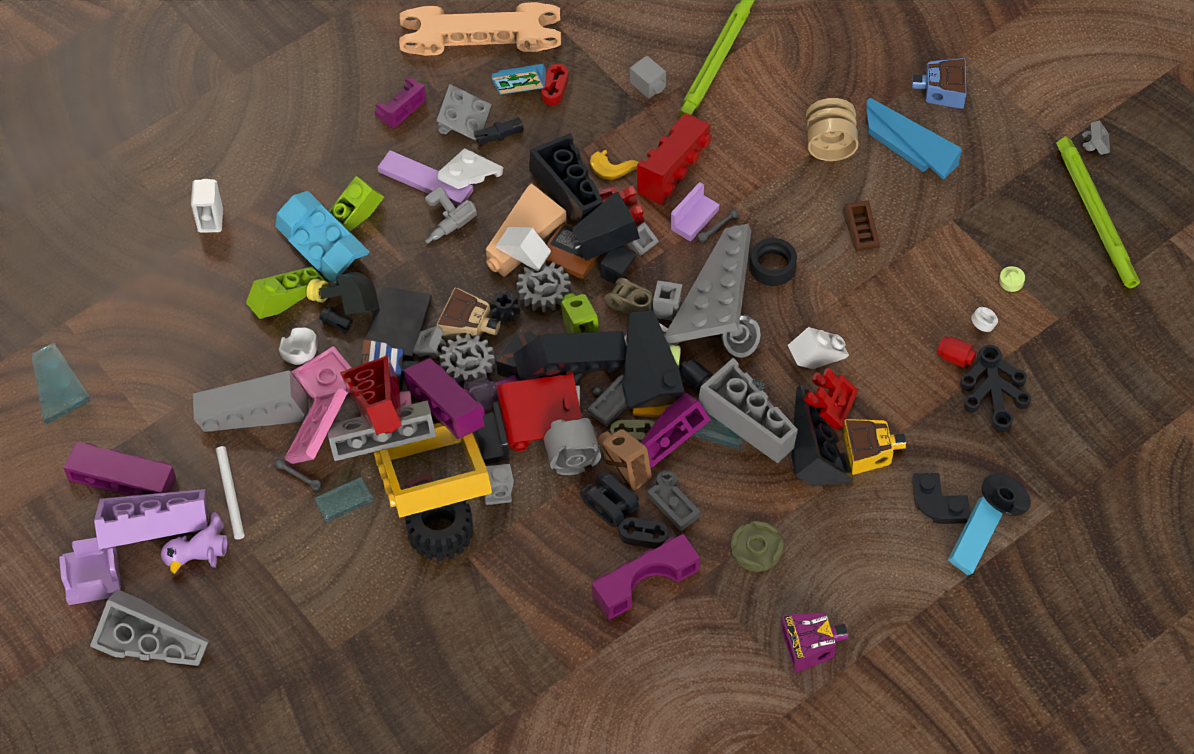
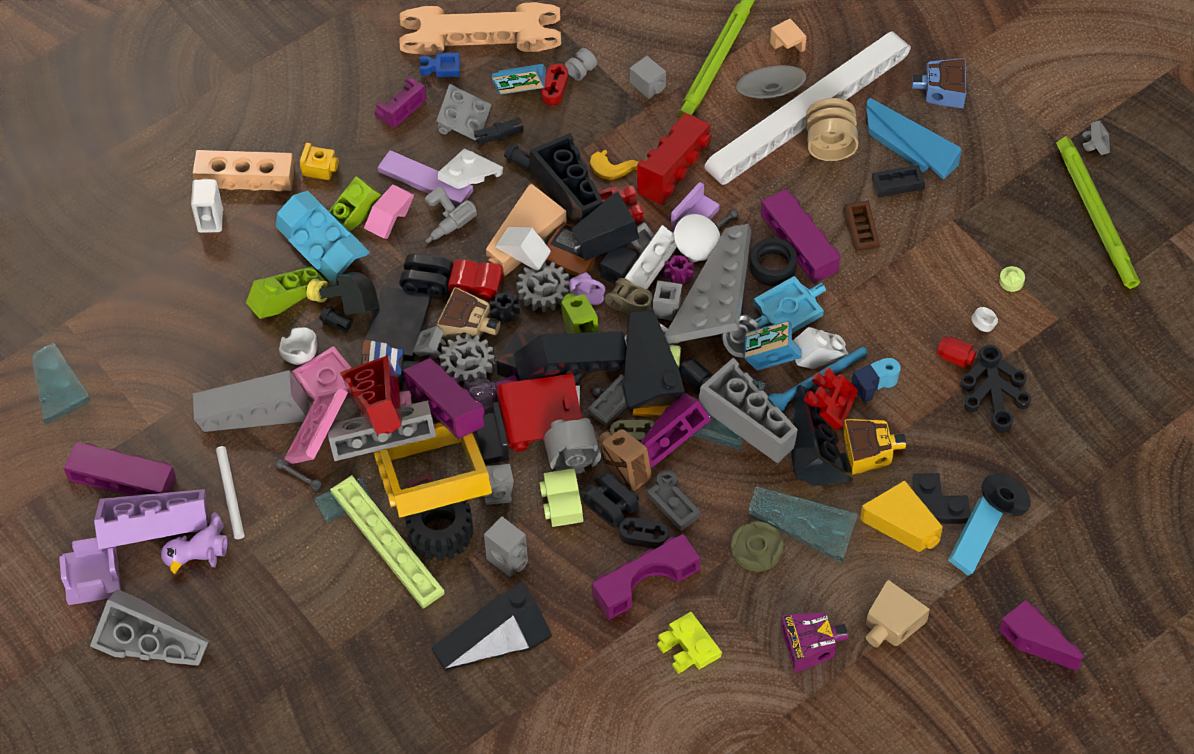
(246, 169): none -> light nougat brick
(318, 162): none -> yellow brick
(385, 211): none -> bright pink slope
(387, 542): none -> yellowish green tile
(426, 274): none -> black brick
(444, 65): none -> blue plate
(477, 279): none -> red brick
(501, 627): none -> black wedge
(506, 547): none -> light grey brick
(517, 156): none -> black pin
(562, 496): none -> yellowish green brick
(581, 63): none -> light grey wheel
(586, 285): none -> lavender piece
(652, 259): none -> white plate
(678, 270): none -> magenta gear
(694, 640): none -> neon yellow plate
(696, 237): none -> white dish
(771, 81): none -> light grey hat
(771, 346): none -> panel
(780, 400): none -> dark azure piece
(789, 35): none -> light nougat panel
(790, 303): none -> medium azure plate
(791, 117): none -> white beam
(793, 225): none -> magenta brick
(810, 522): none -> clear light blue wing
(876, 376): none -> leg
(894, 616): none -> tan torso
(898, 181): none -> black plate
(903, 517): none -> yellow slope
(1035, 635): none -> magenta slope

